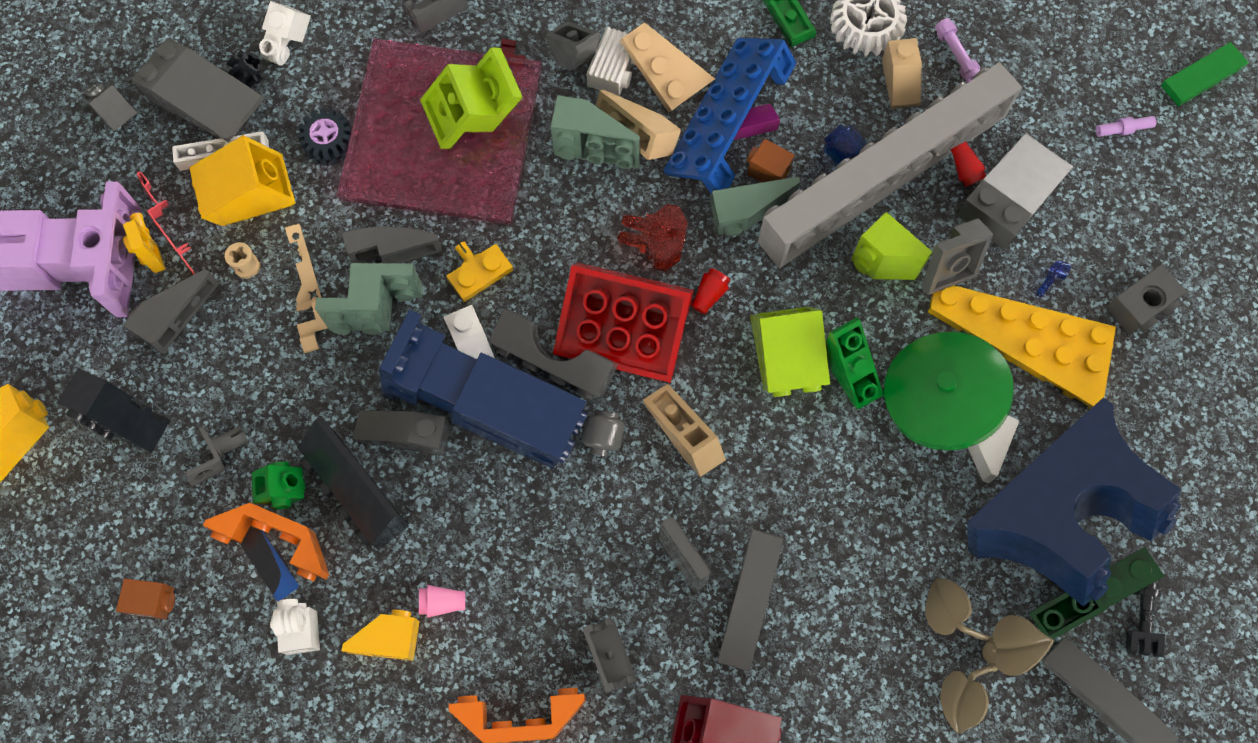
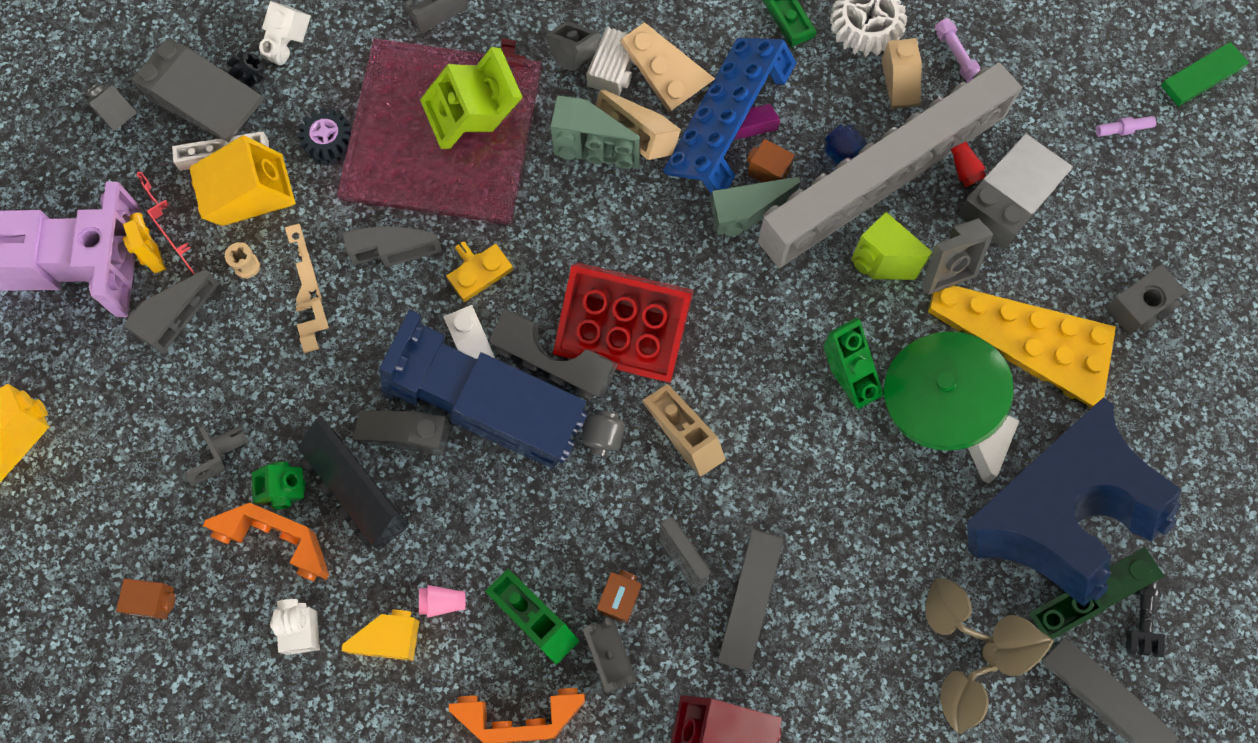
(111, 411): black wedge -> none
(268, 563): black sticker -> none
(370, 297): sand green bracket -> none
(532, 616): none -> green slope
(619, 596): none -> dark orange brick
(661, 236): clear red hinge -> none
(710, 290): red cone -> none
(791, 350): lime slope -> none
(1057, 270): clear blue hand -> none

